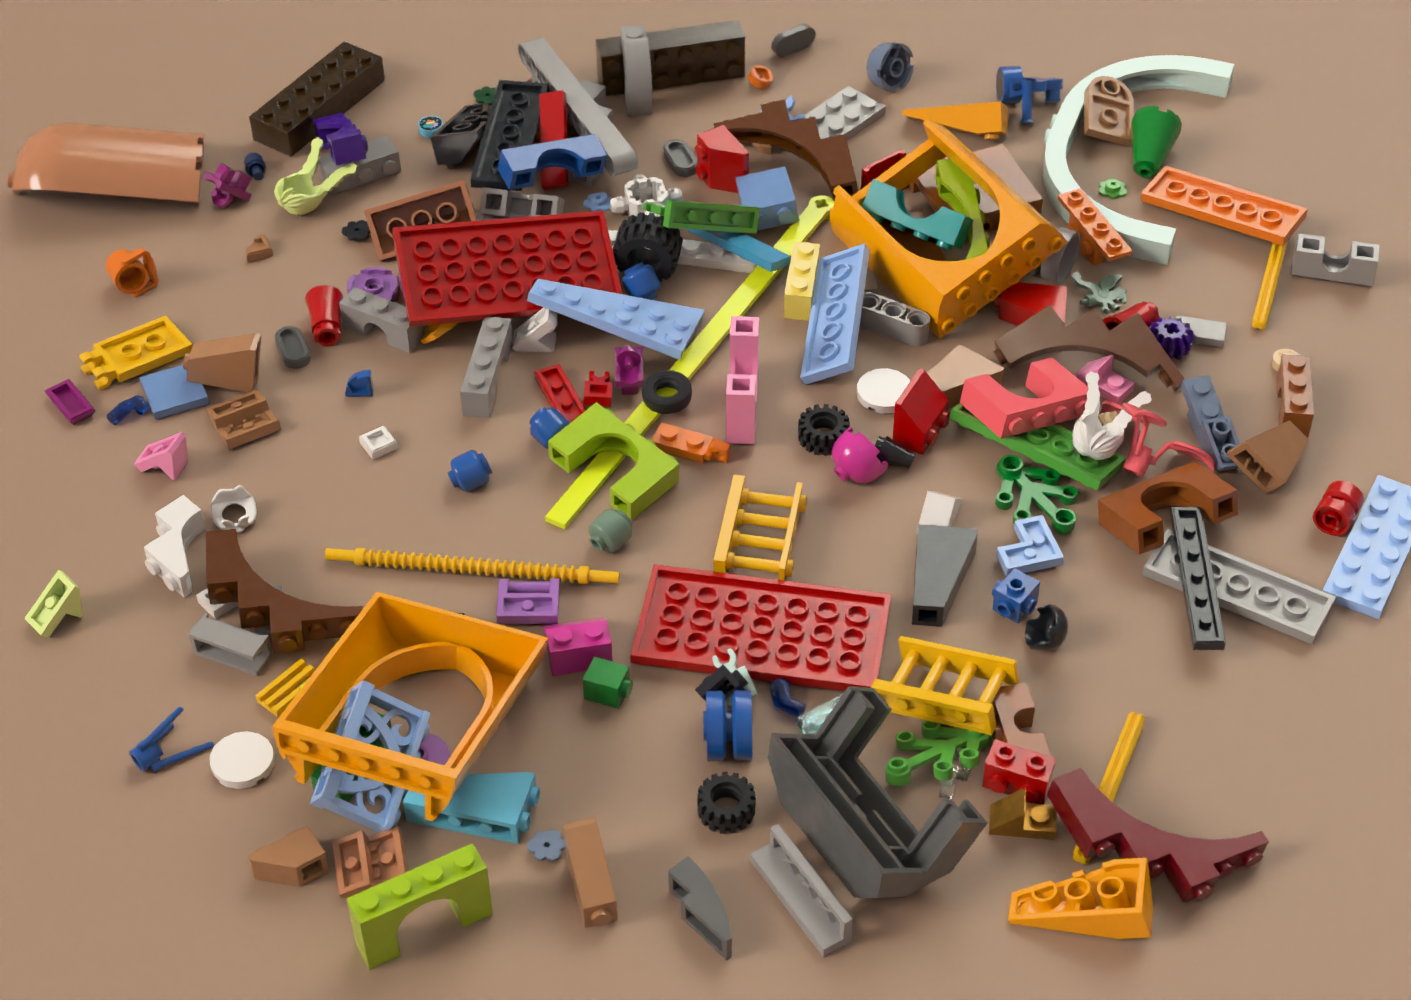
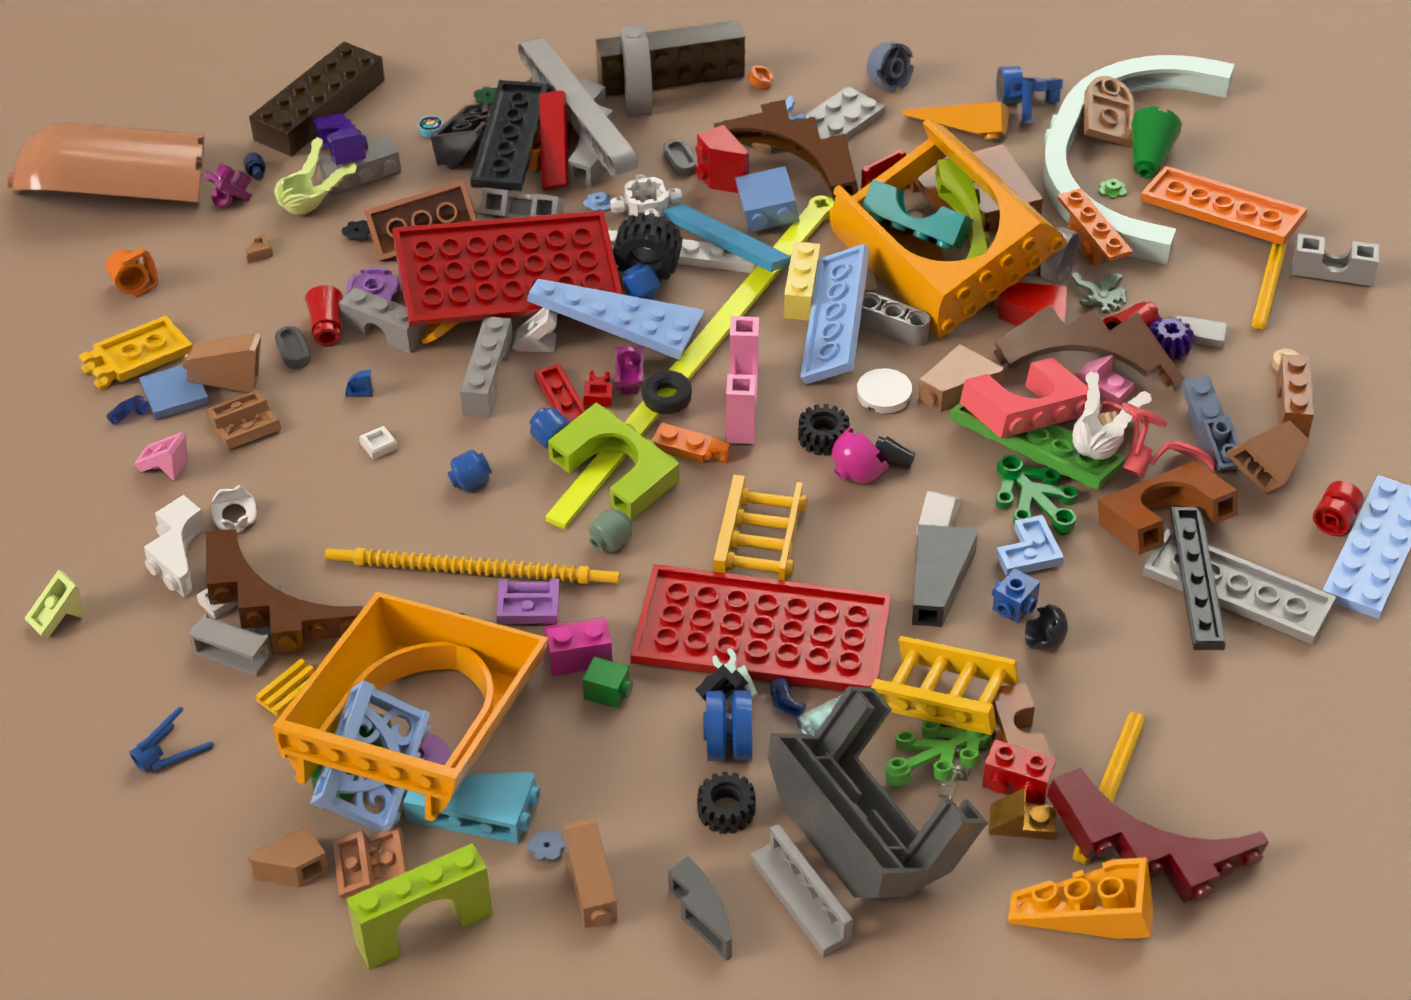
(70, 401): magenta tile -> none
(242, 759): white tile -> none
(579, 155): blue arch -> none
(706, 216): bright green fence -> none
(793, 40): dark grey tile -> none
(920, 413): red slope -> none

